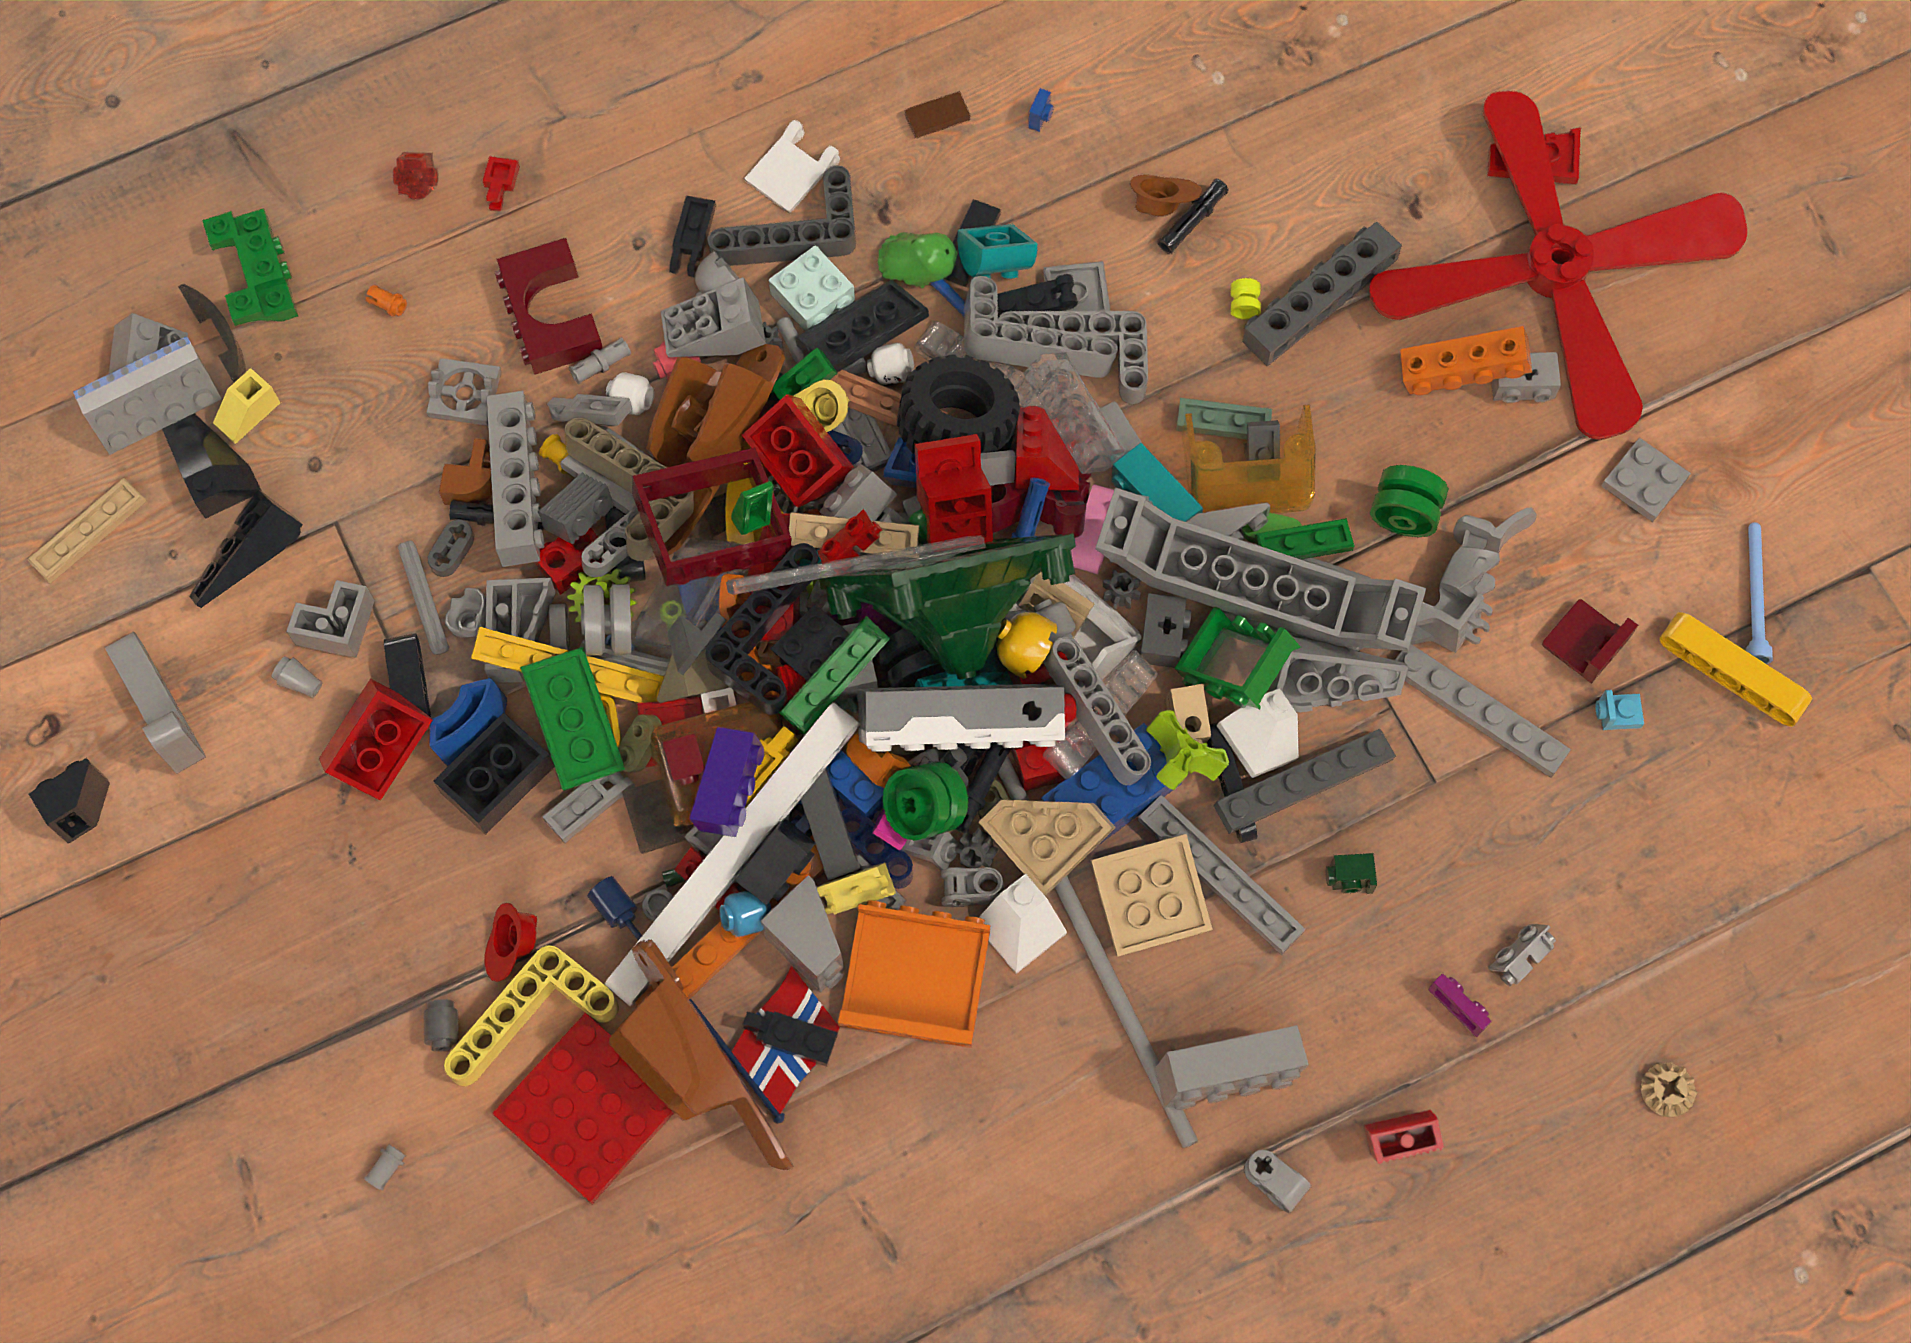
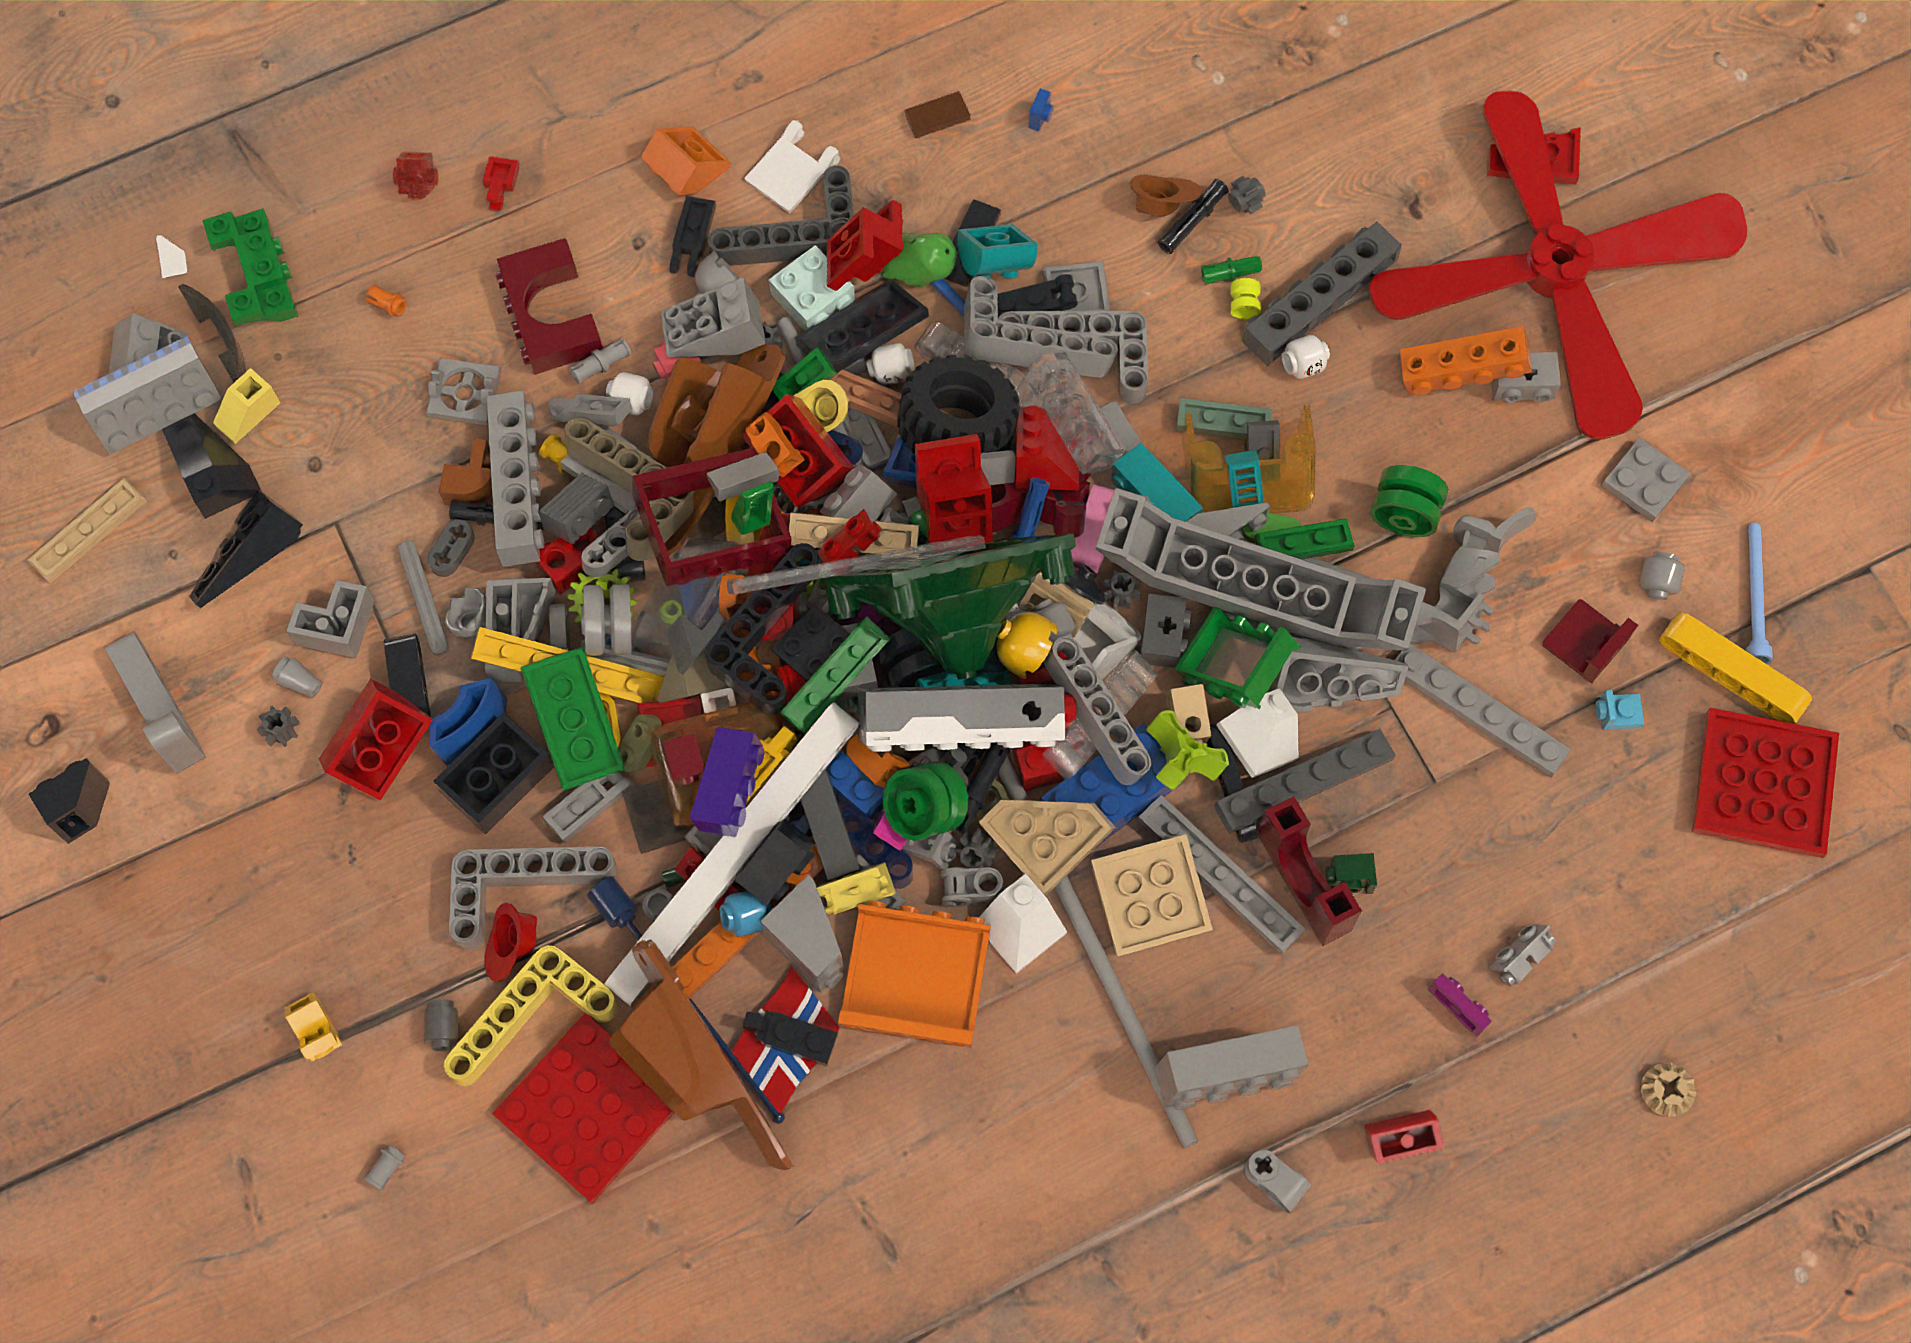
(171, 258): none -> white sticker
(278, 726): none -> dark grey gear
(312, 1027): none -> yellow brick
(516, 875): none -> light grey beam
(684, 159): none -> orange slope
(743, 476): none -> light grey slope
(769, 438): none -> orange leg
(864, 245): none -> red bracket
(1085, 585): none -> black dish
(1230, 269): none -> green axle
(1239, 462): none -> teal slope
(1246, 194): none -> dark grey gear
(1305, 357): none -> white head
(1327, 909): none -> dark red arch
(1662, 575): none -> light grey head
(1766, 782): none -> red plate

